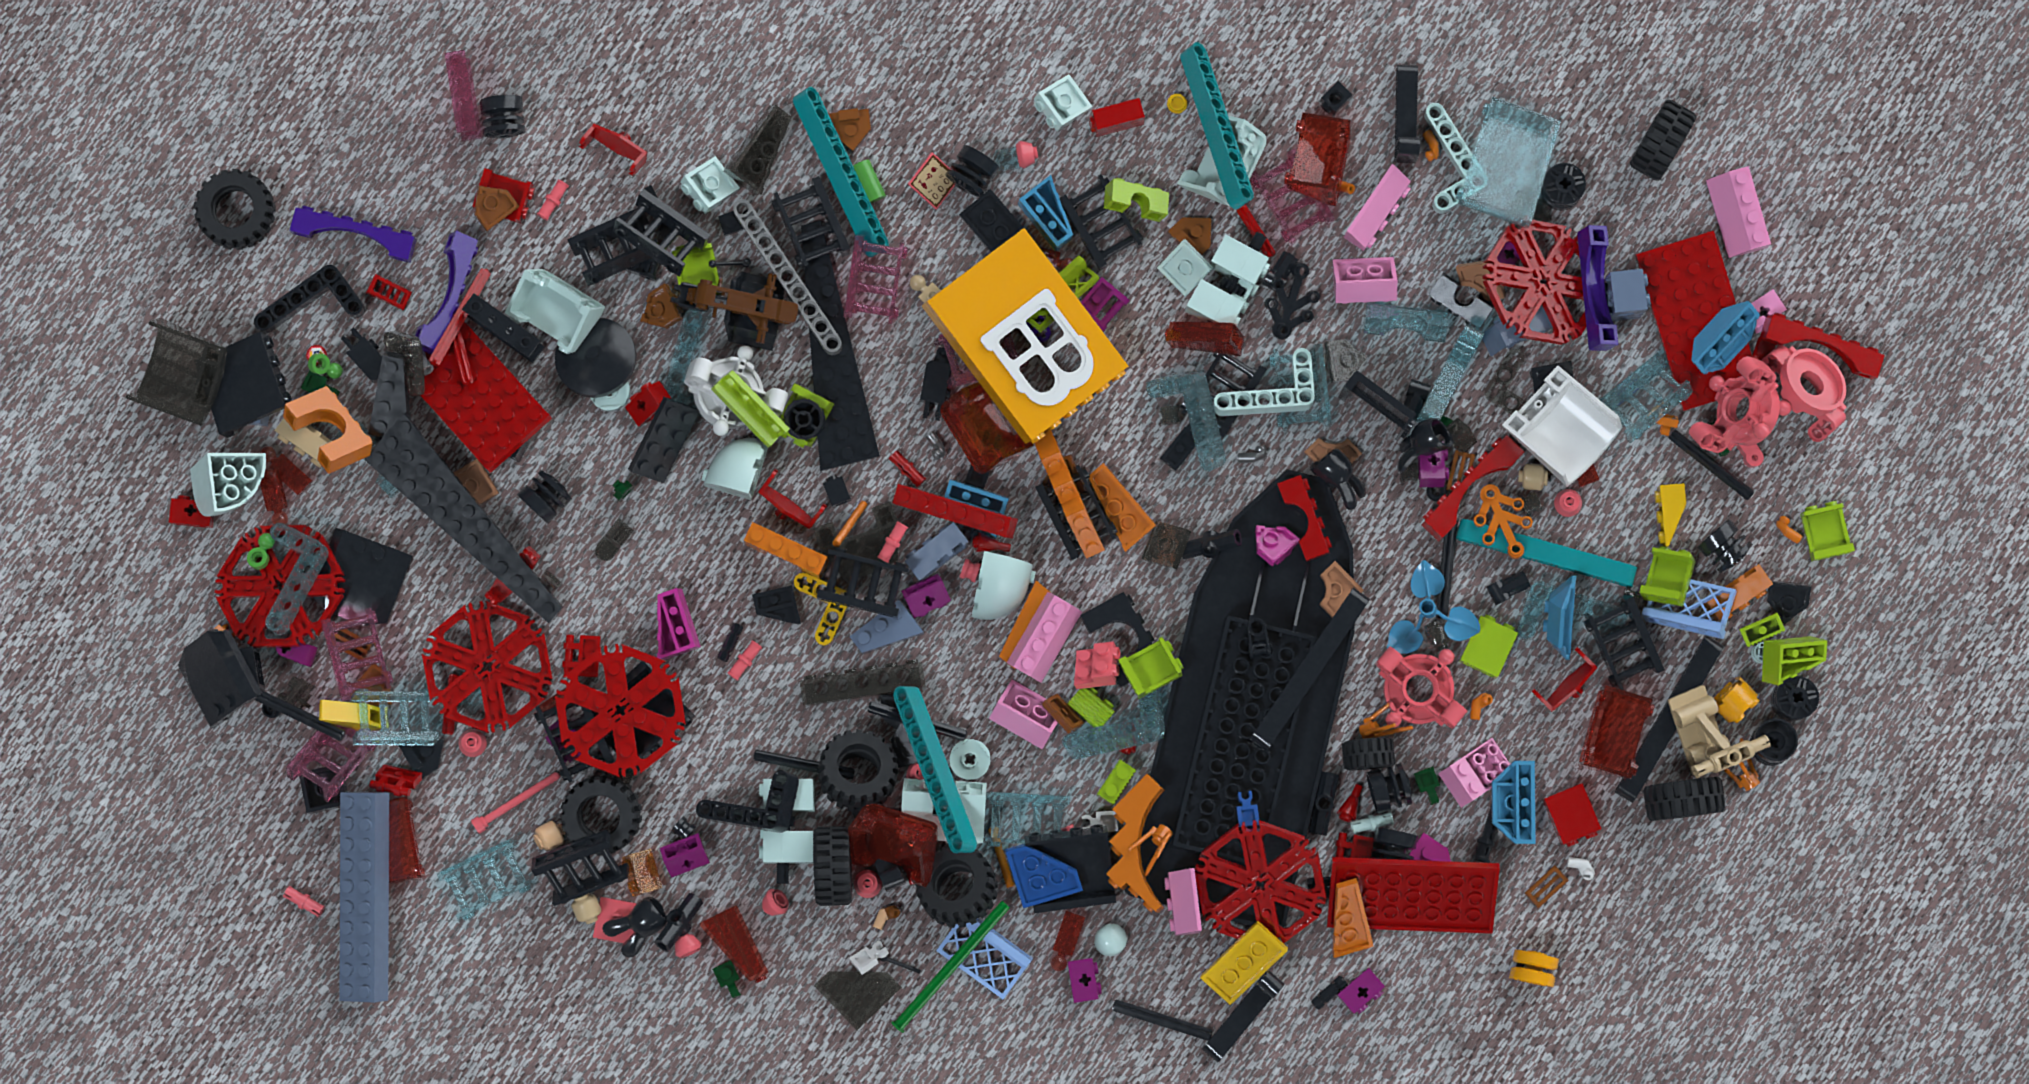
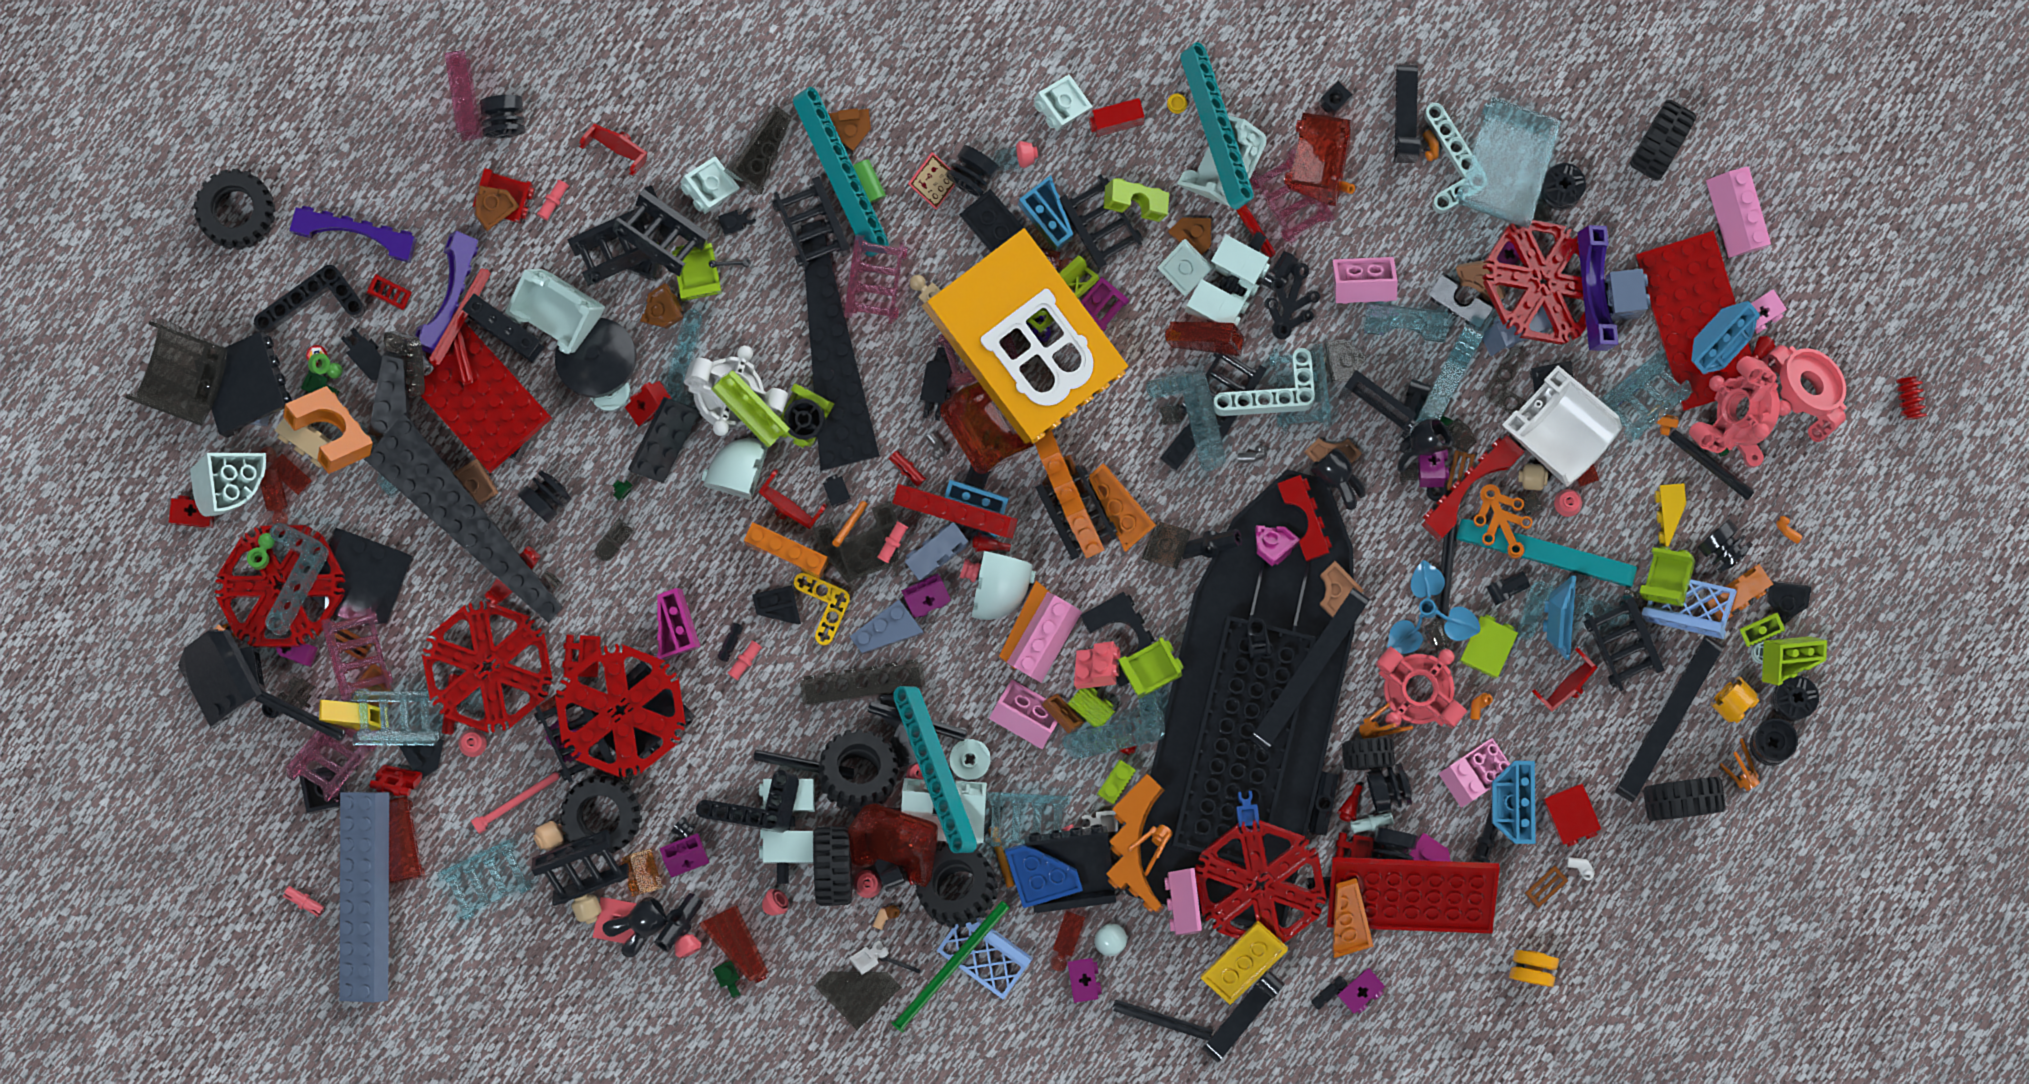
(752, 307): piece -> none
(785, 267): light grey beam -> none
(849, 598): black fence -> none
(1377, 208): bright pink slope -> none
(1427, 782): dark green plate -> none
(1615, 732): clear red windscreen -> none
(1700, 737): tan plate -> none
(1826, 531): lime panel -> none
(1860, 360): red arch -> none
(1911, 398): none -> red piece

